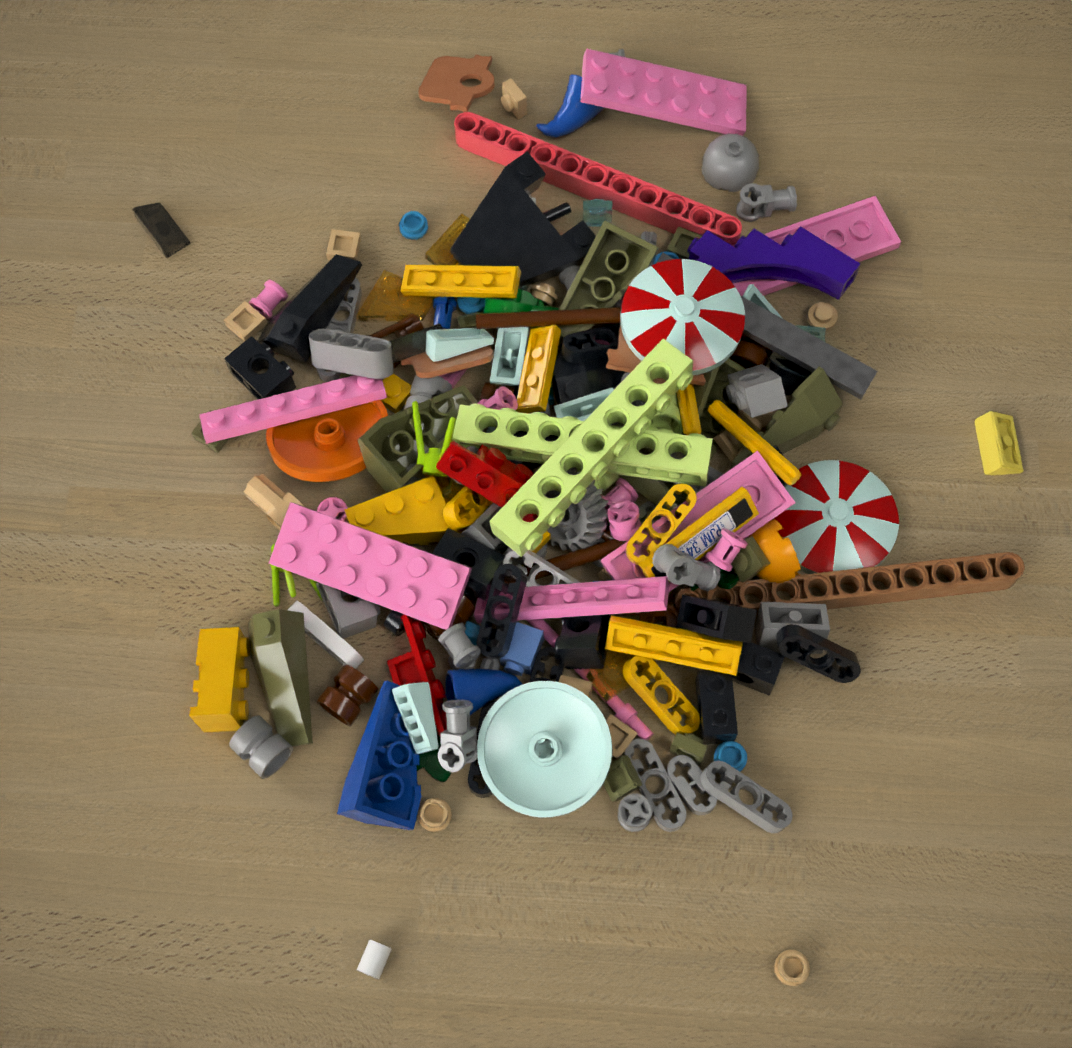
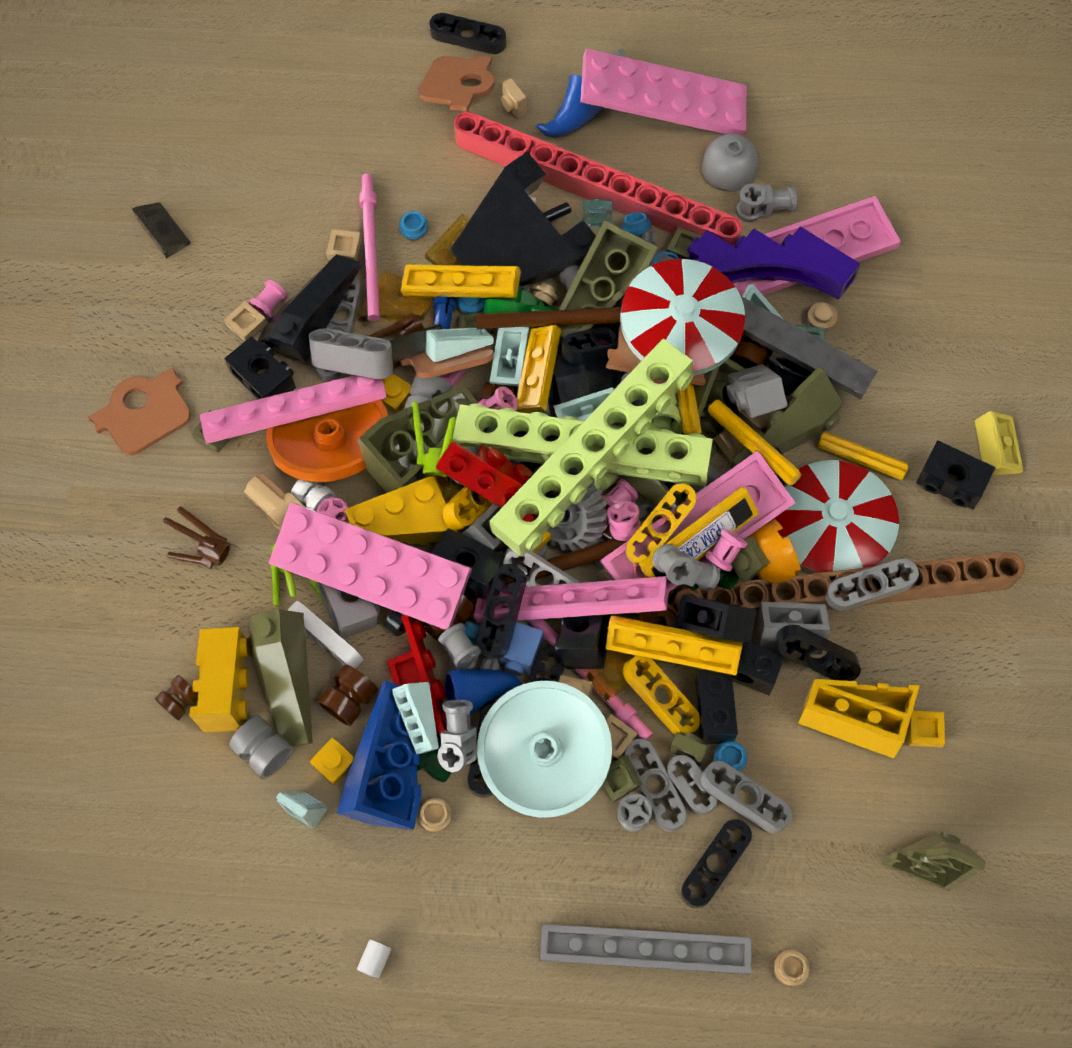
(145, 426): none -> nougat piece
(183, 692): none -> reddish brown wheel
(212, 548): none -> reddish brown plant
(302, 807): none -> light aqua slope
(311, 493): none -> white wheel
(332, 761): none -> yellow plate
(368, 202): none -> bright pink bar
(459, 24): none -> black beam
(636, 223): none -> dark azure plate
(646, 949): none -> light grey plate
(738, 848): none -> black beam
(861, 714): none -> yellow wedge
(863, 455): none -> yellow axle
(896, 585): none -> light grey beam
(926, 729): none -> yellow plate
(937, 860): none -> olive wedge
(971, 471): none -> black brick

